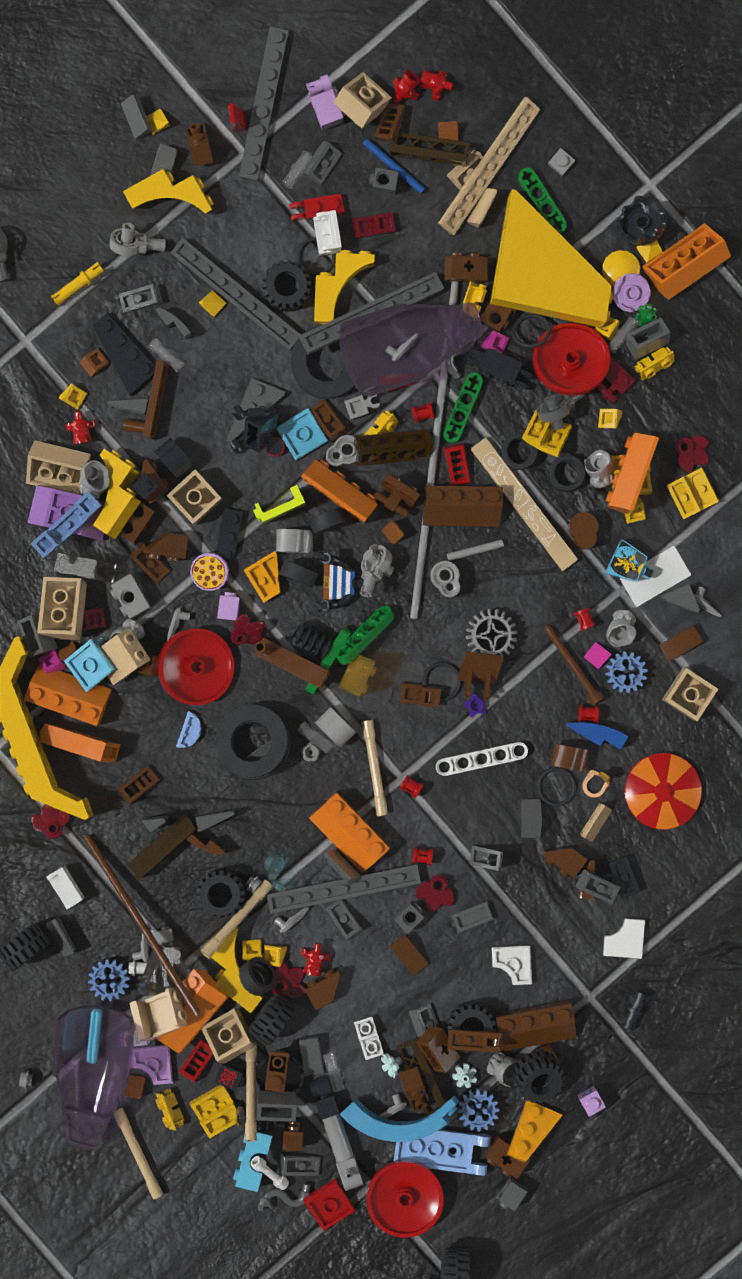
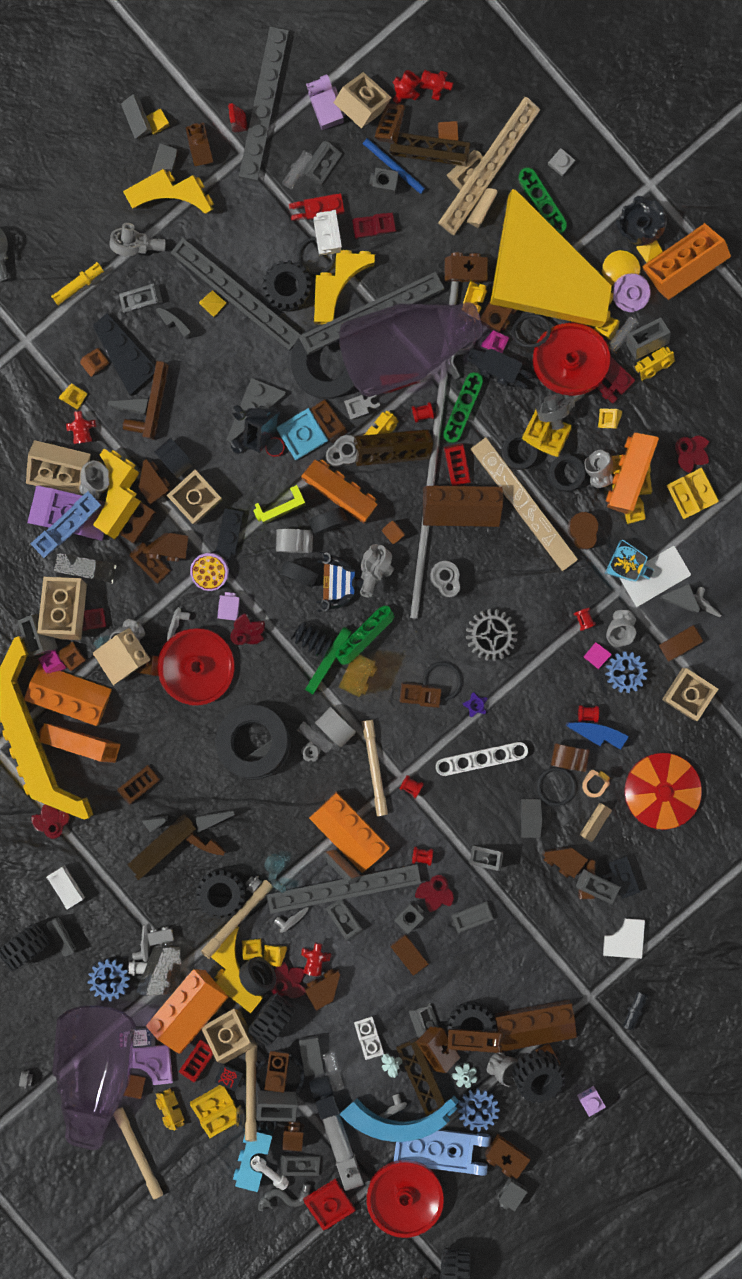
(89, 664): medium azure tile -> none
(94, 1035): medium azure axle -> none
(138, 605): light grey brick -> none
(142, 925): reddish brown piece -> none
(145, 486): black brick -> none
(159, 1015): tan panel -> none
(166, 355): clear pin -> none
(190, 732): light blue tile -> none
(265, 576): light orange wing -> none
(291, 662): reddish brown piece -> none
(396, 354): light grey bar -> none
(398, 492): reddish brown plate -> none
(415, 1089): reddish brown slope -> none
(475, 550): light grey bar -> none
(480, 668): reddish brown plate -> none
(515, 961): white tile -> none
(531, 1130): light orange wing -> none
(593, 694): reddish brown piece -> none
(646, 314): green plant -> none

